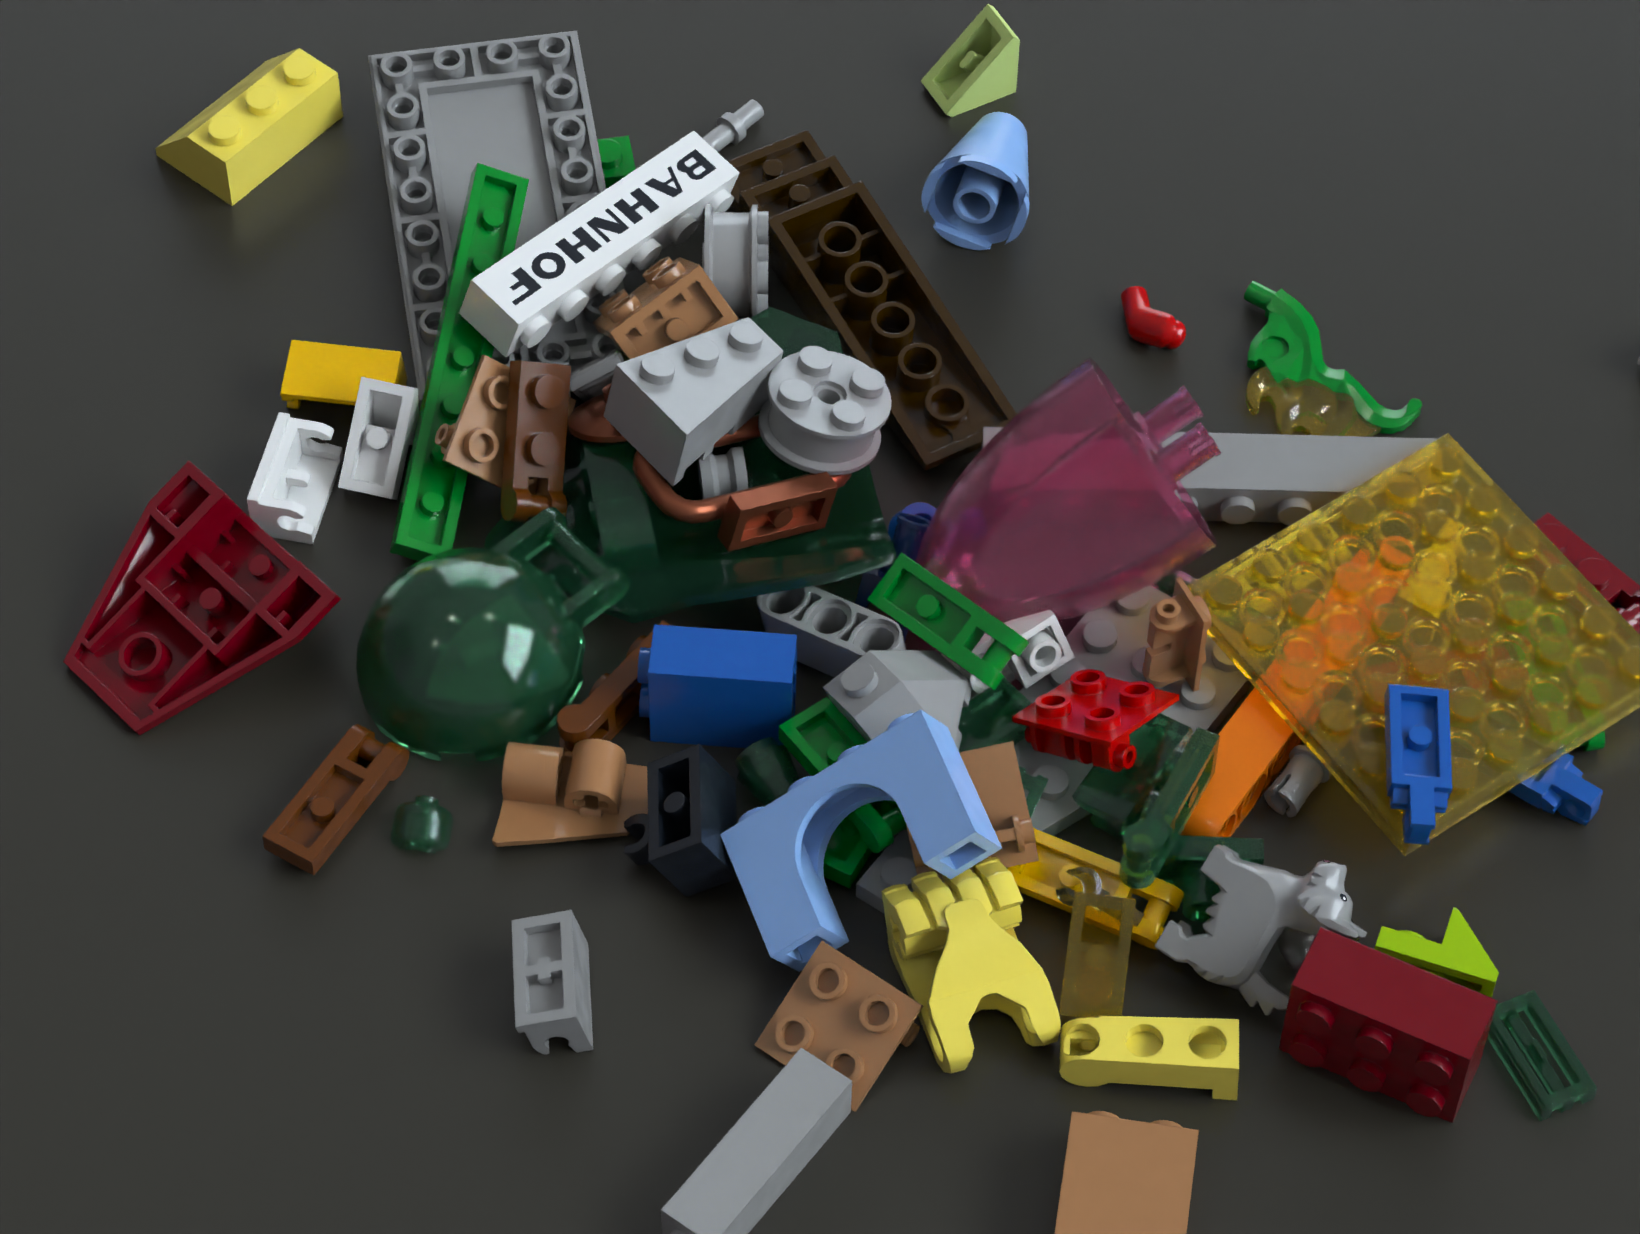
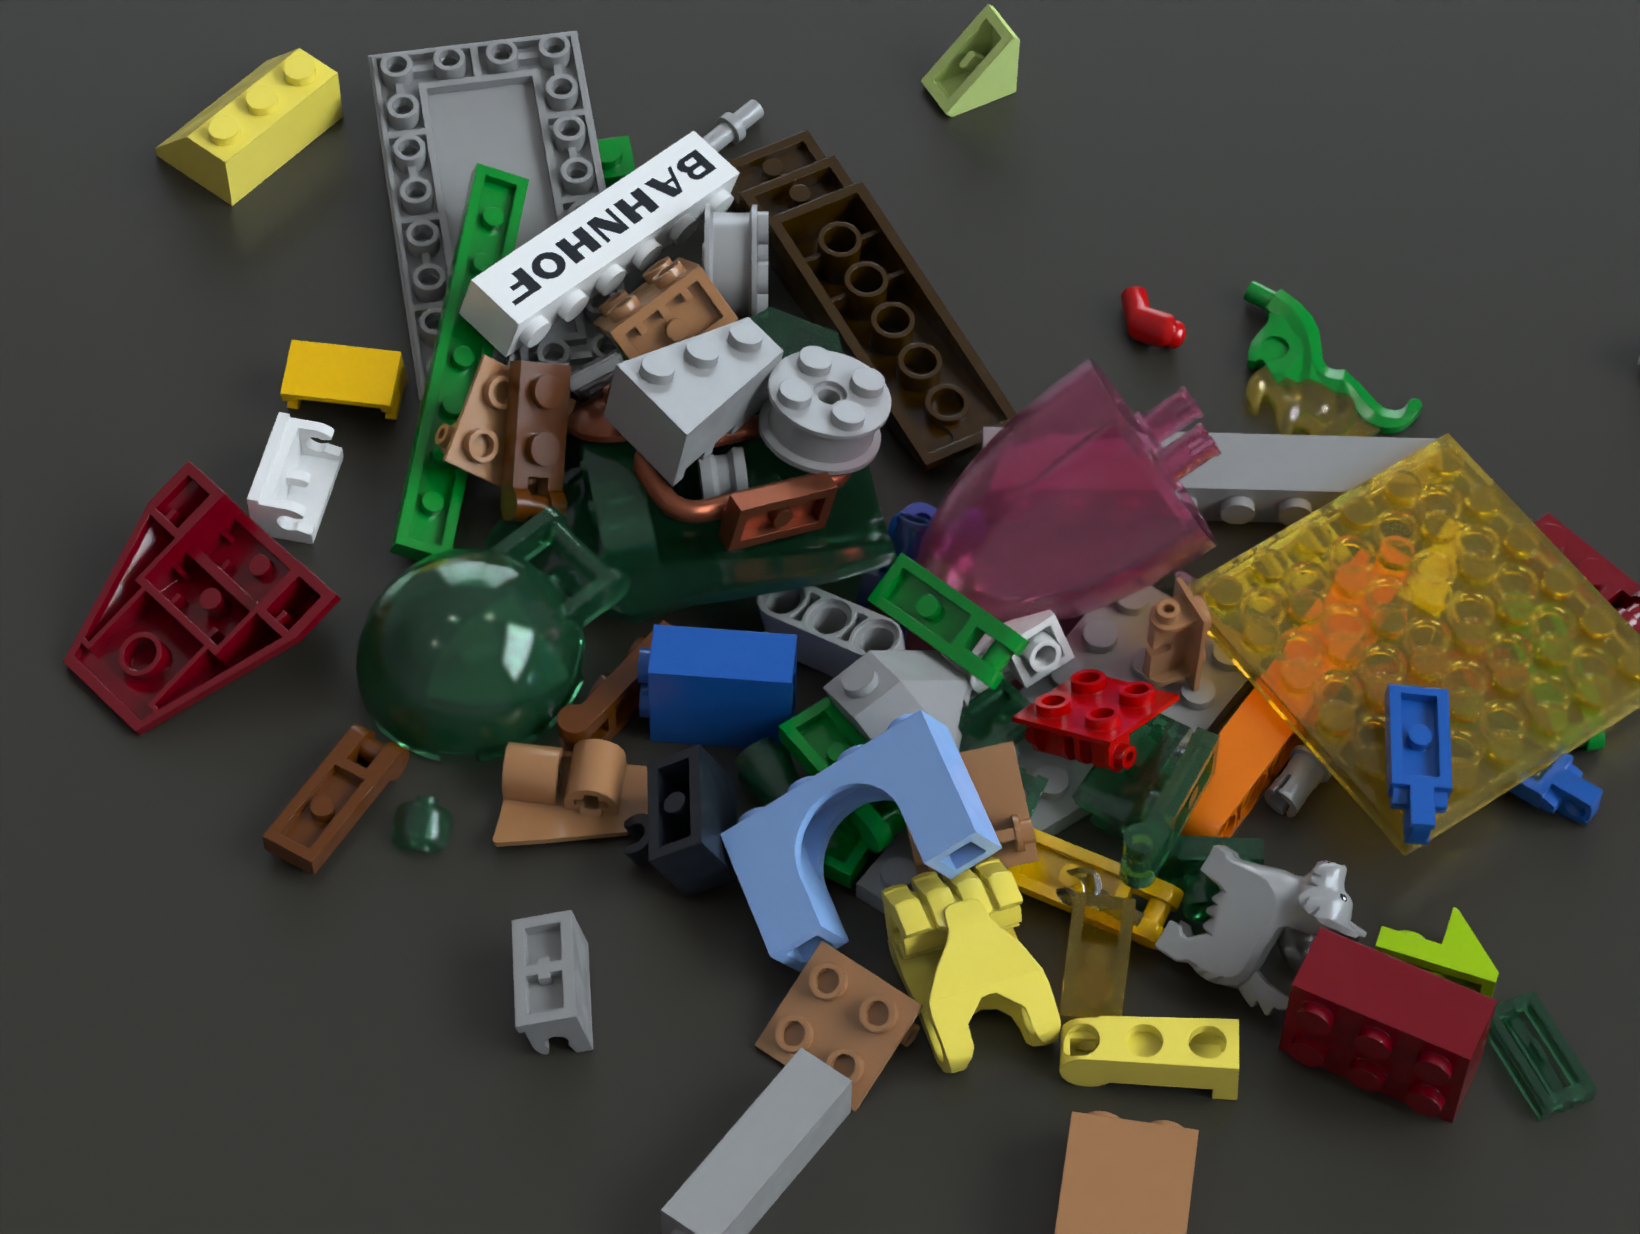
(379, 438): white slope -> none
(982, 185): light blue cone -> none

